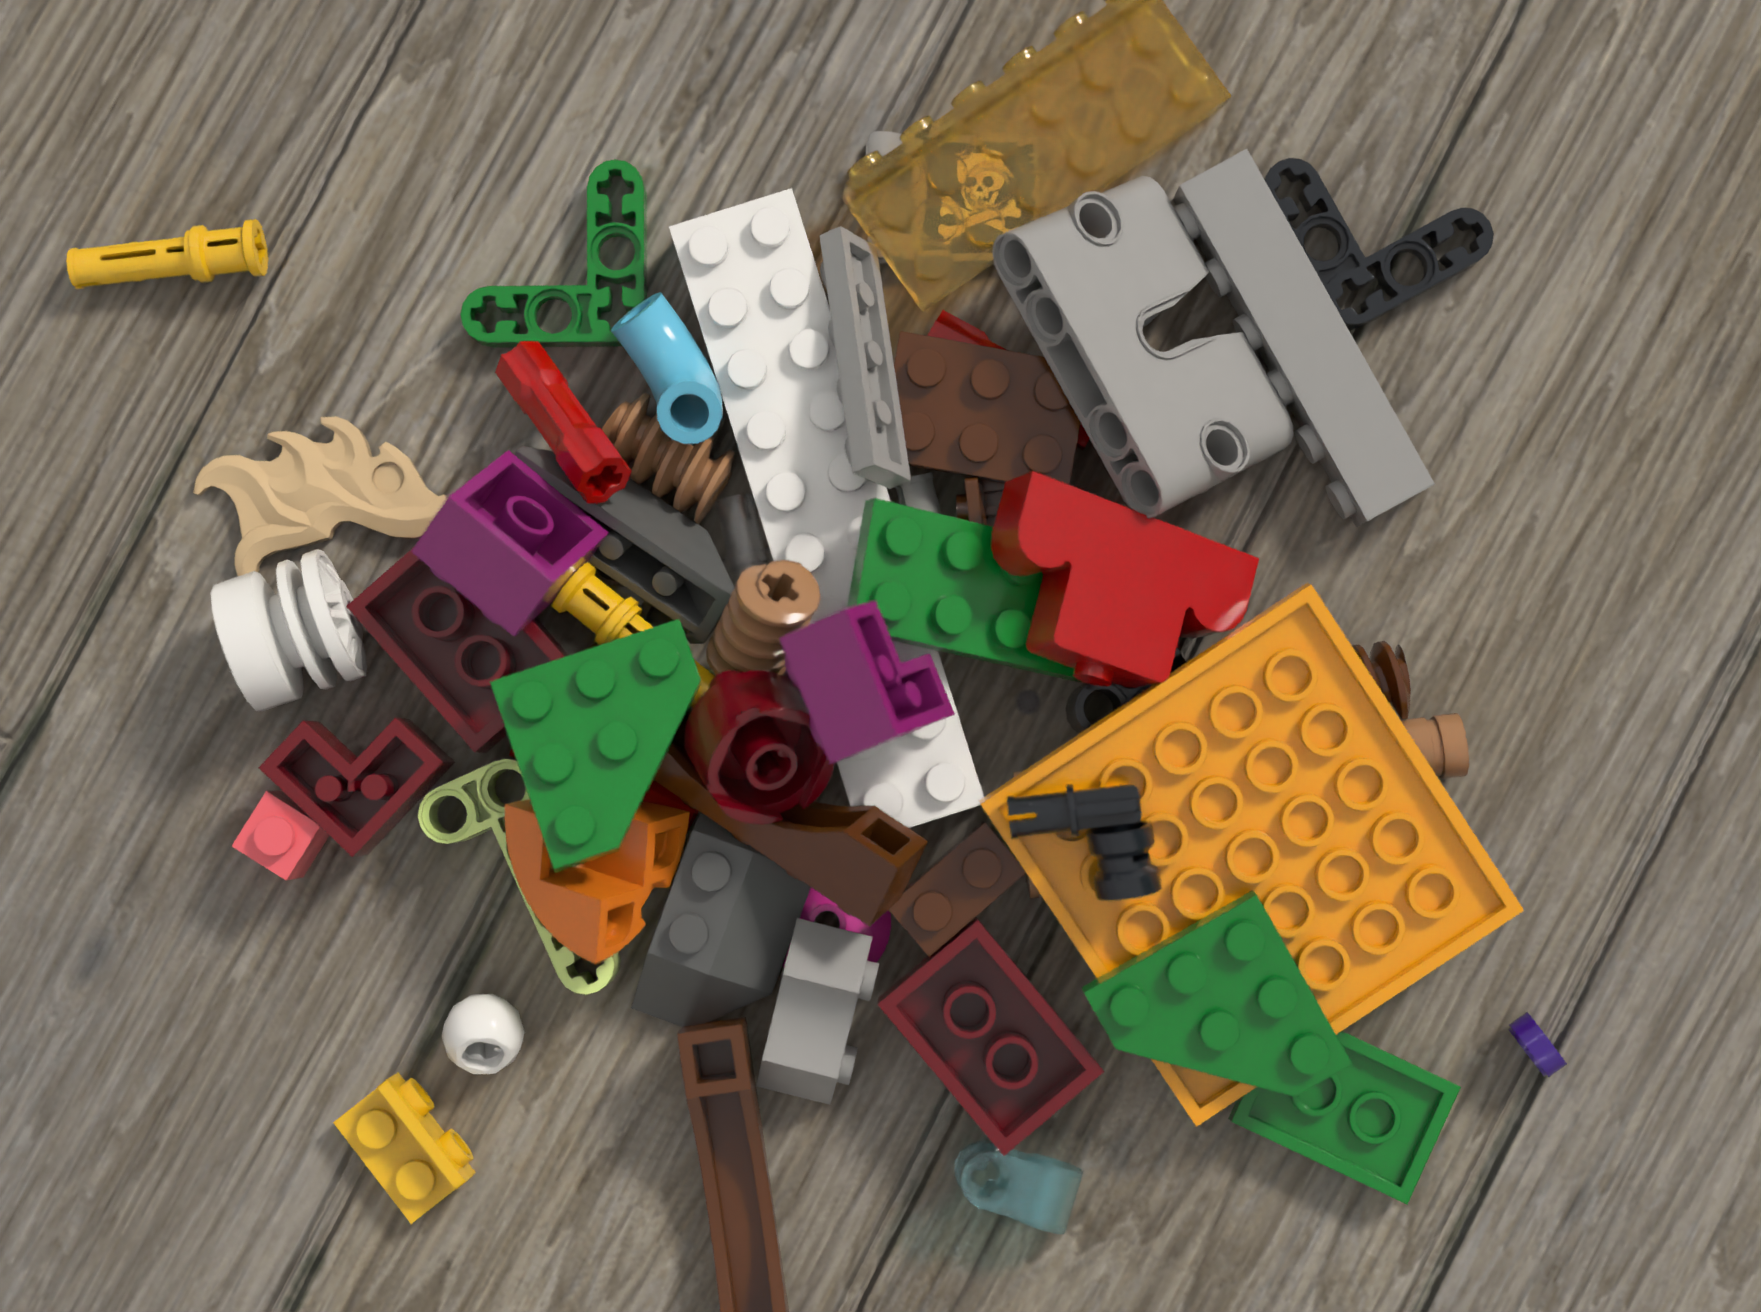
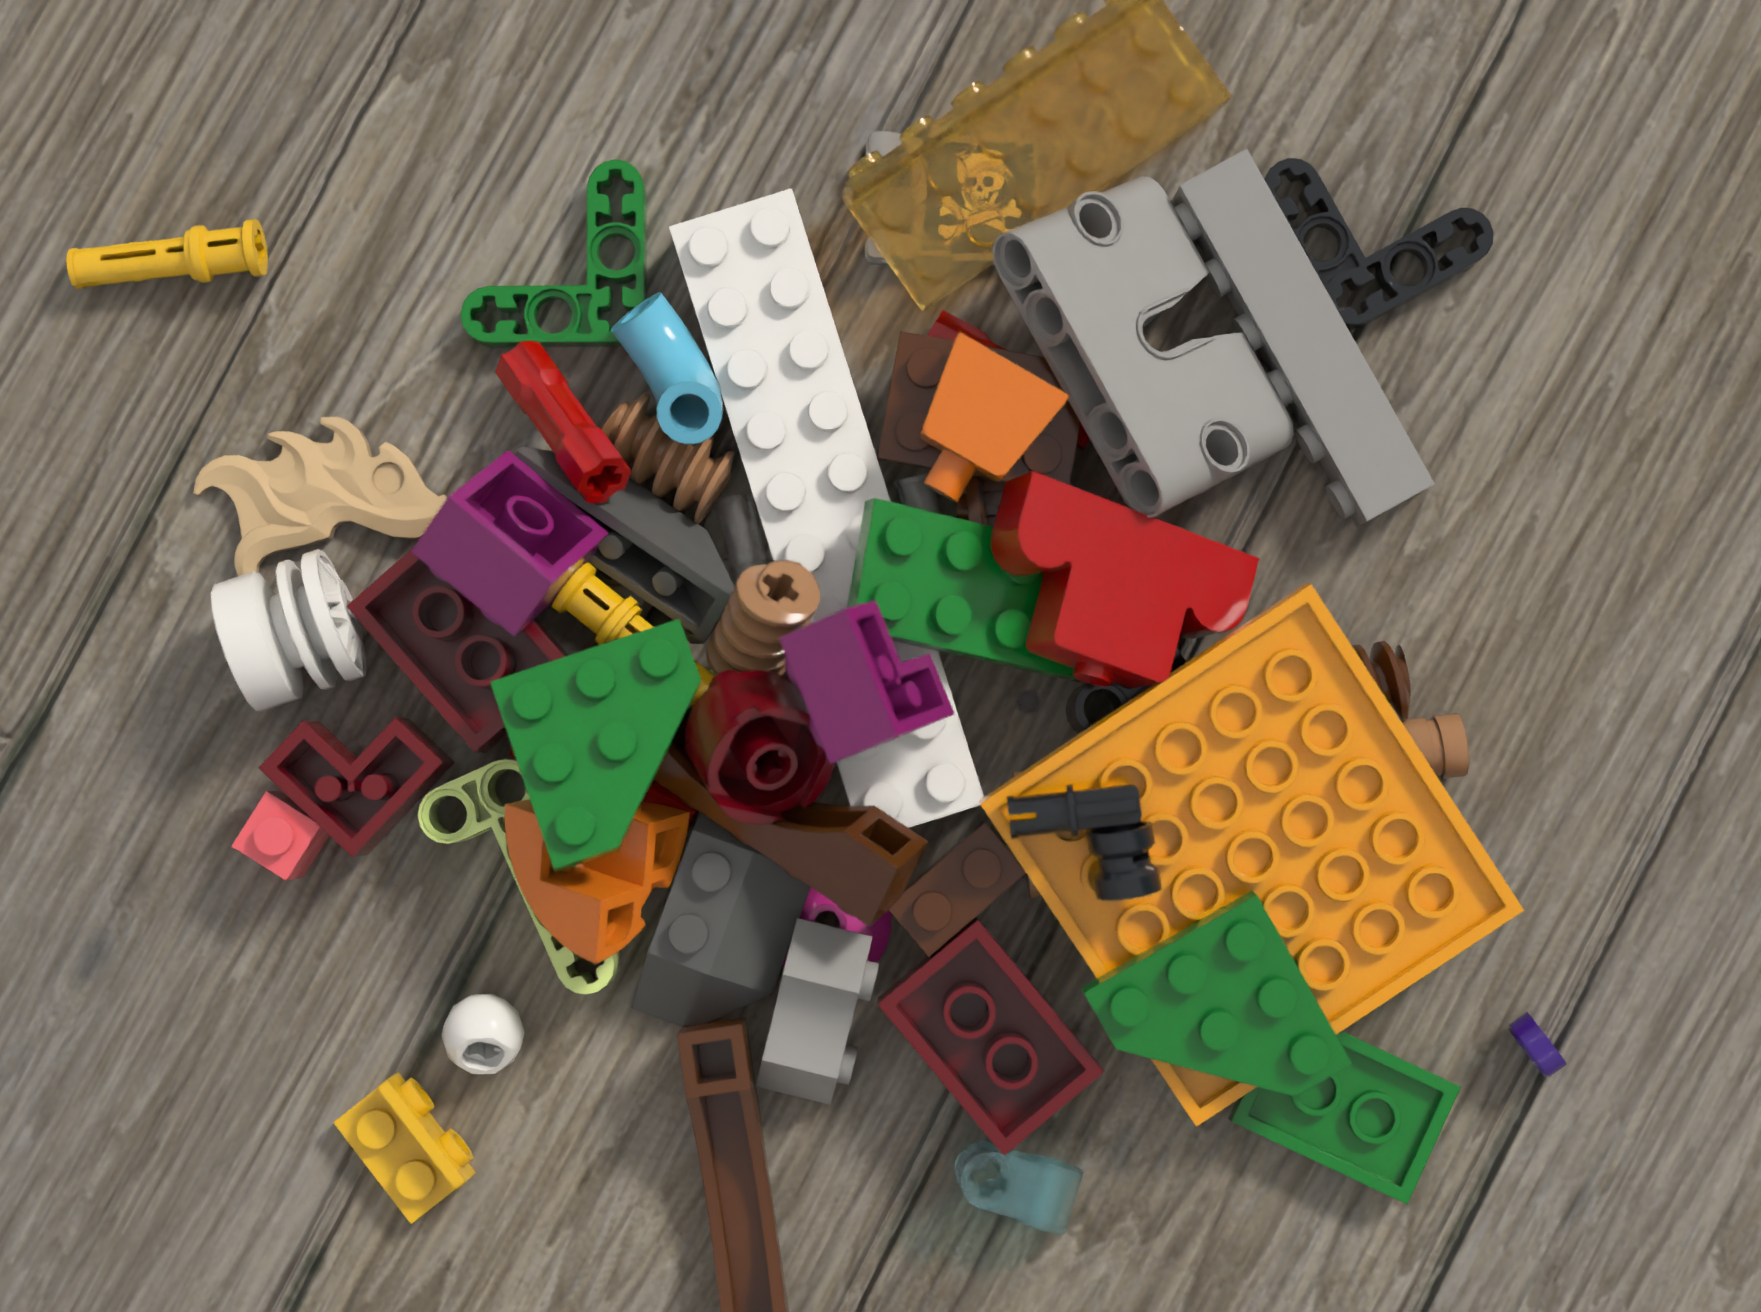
(864, 358): light grey plate -> none
(983, 416): none -> orange torso

